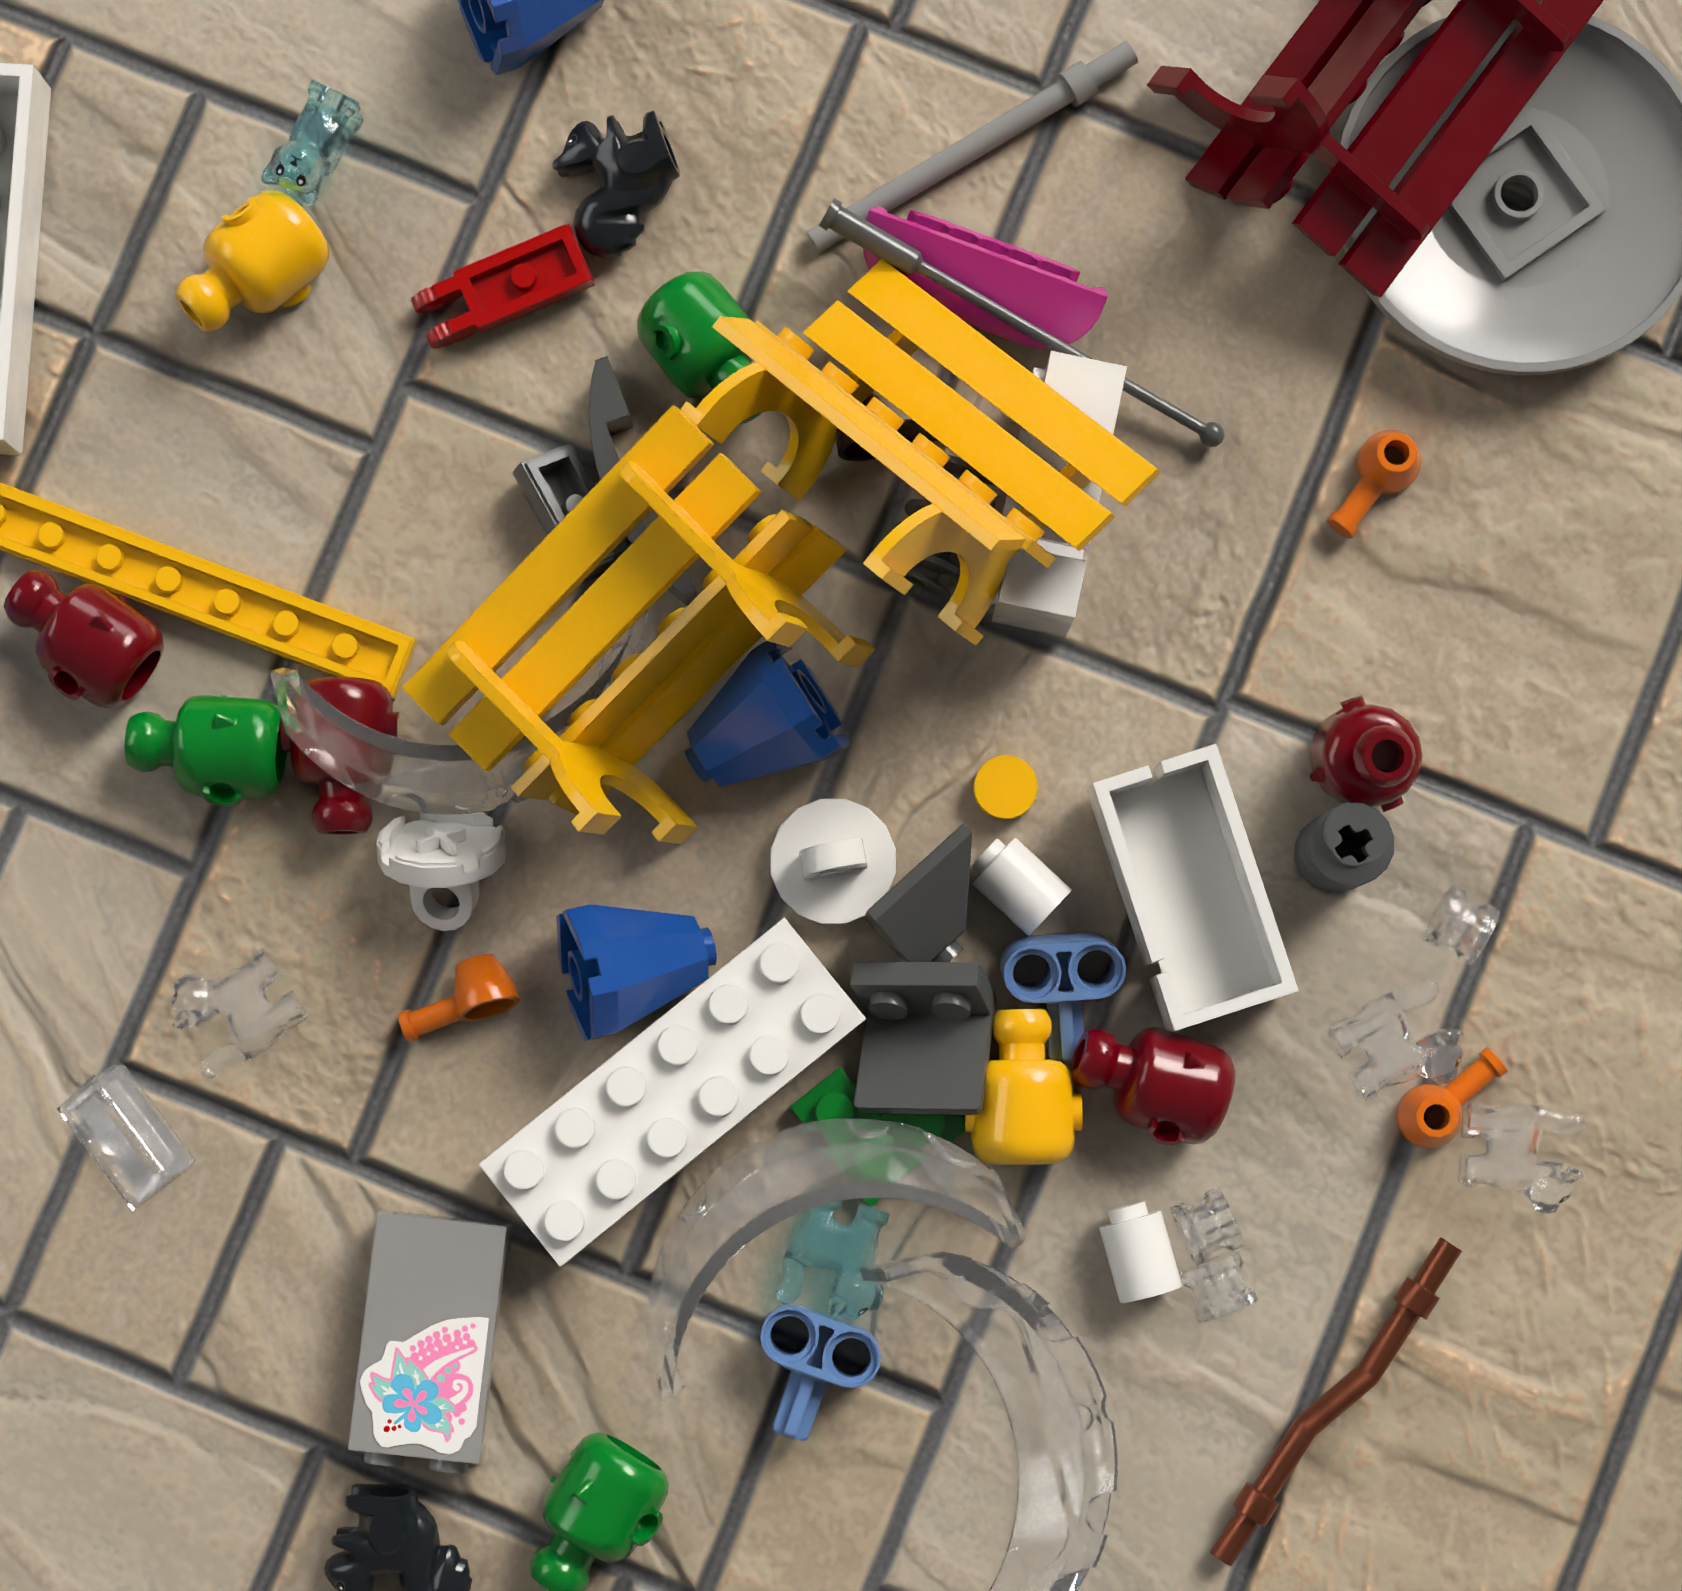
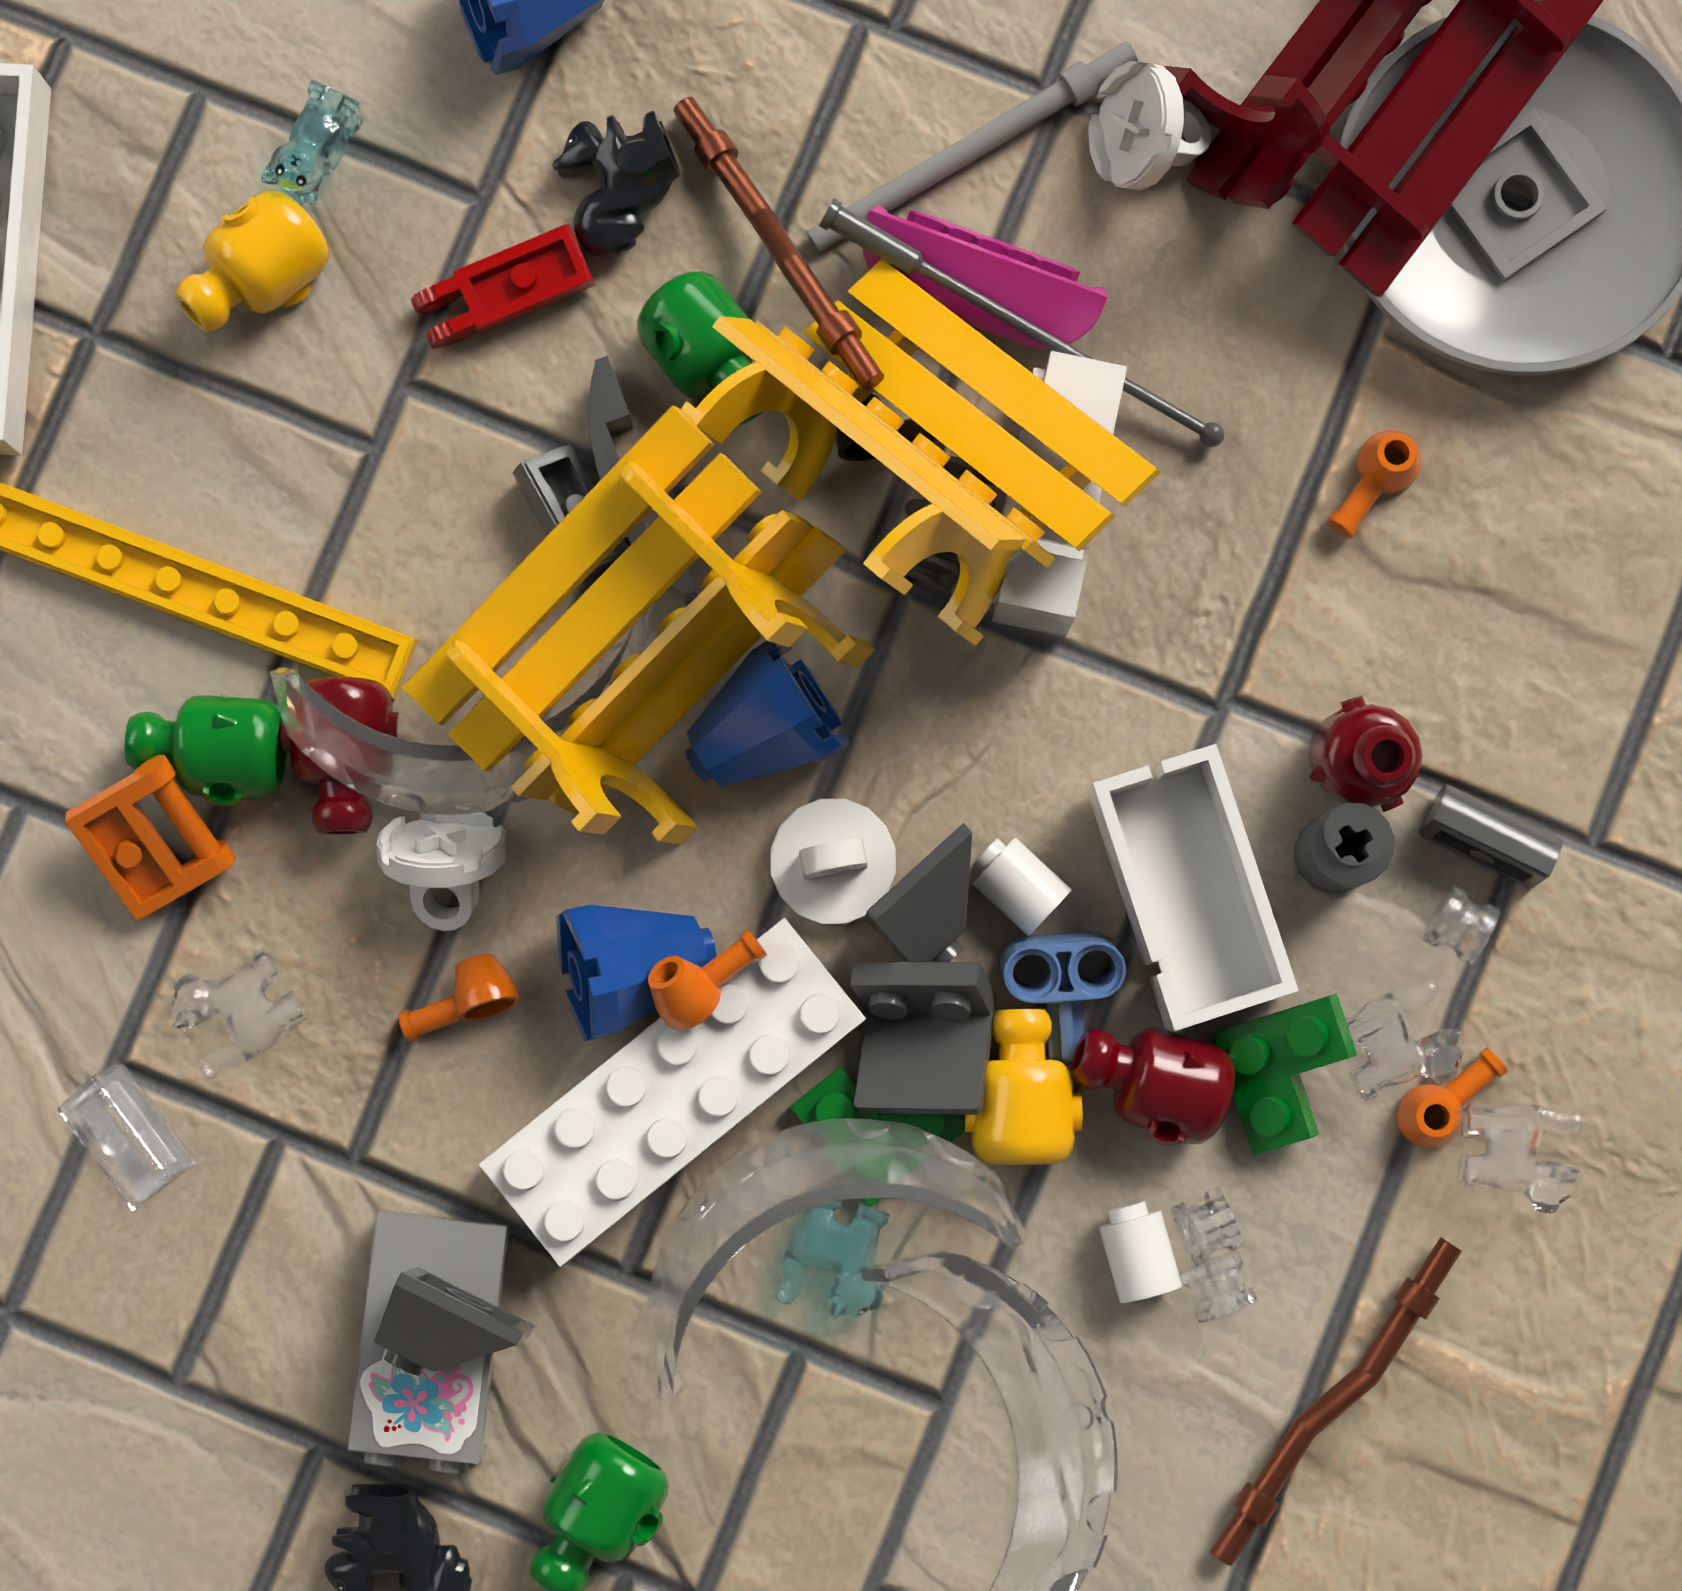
(87, 638): dark red piece -> none
(132, 850): none -> orange plate
(442, 1325): none -> dark grey slope
(690, 993): none -> orange bar
(813, 1366): medium blue beam -> none
(836, 327): none -> copper bar
(1005, 787): yellow tile -> none
(1143, 126): none -> white tile
(1268, 1062): none -> green plate
(1490, 837): none -> dark grey brick

